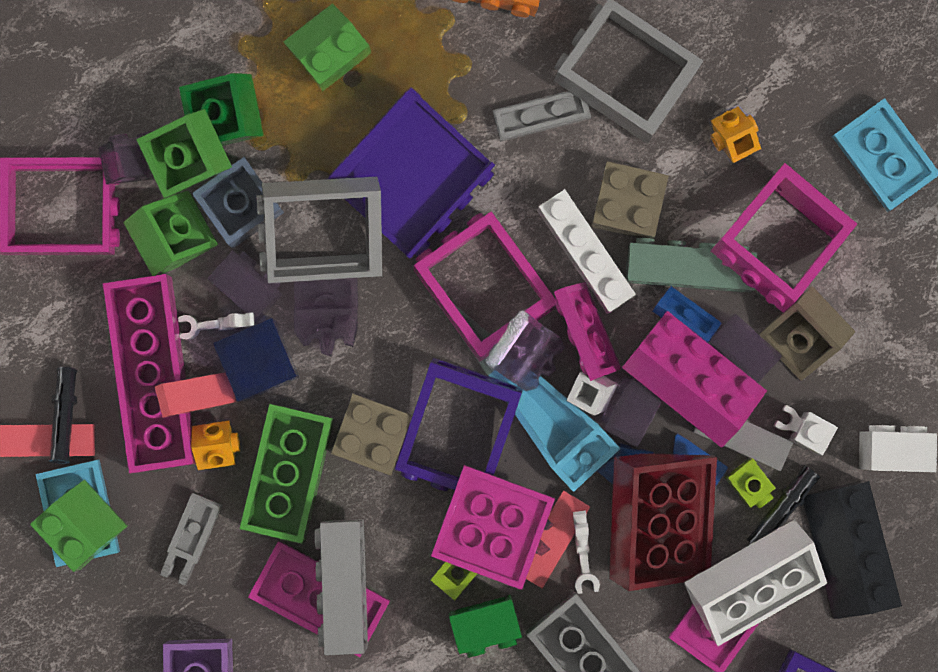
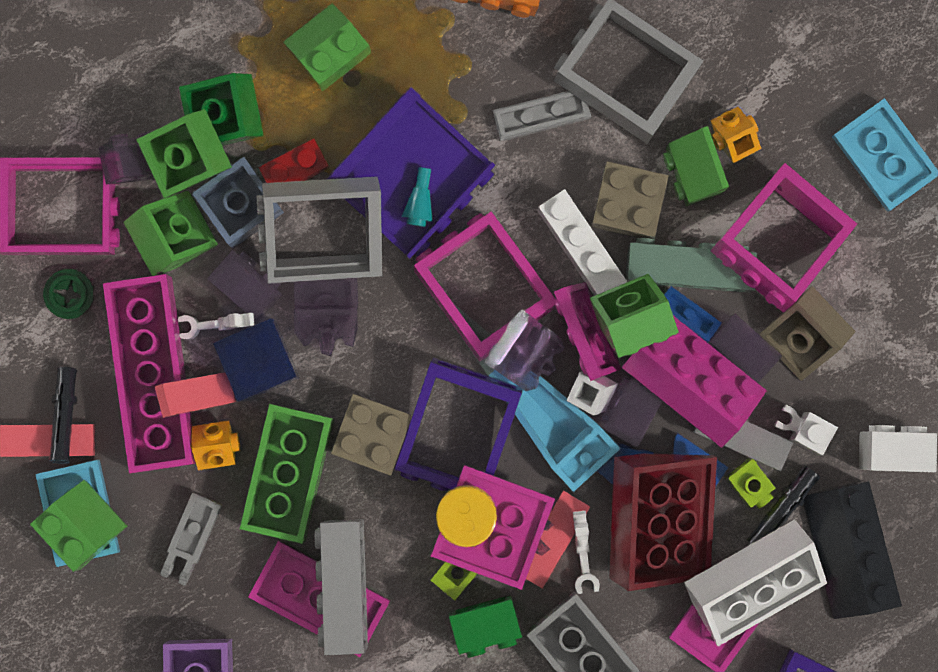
(61, 281): none -> dark green gear
(296, 164): none -> red plate
(419, 204): none -> teal cone
(466, 516): none -> yellow head
(634, 315): none -> bright green brick
(695, 167): none -> bright green slope

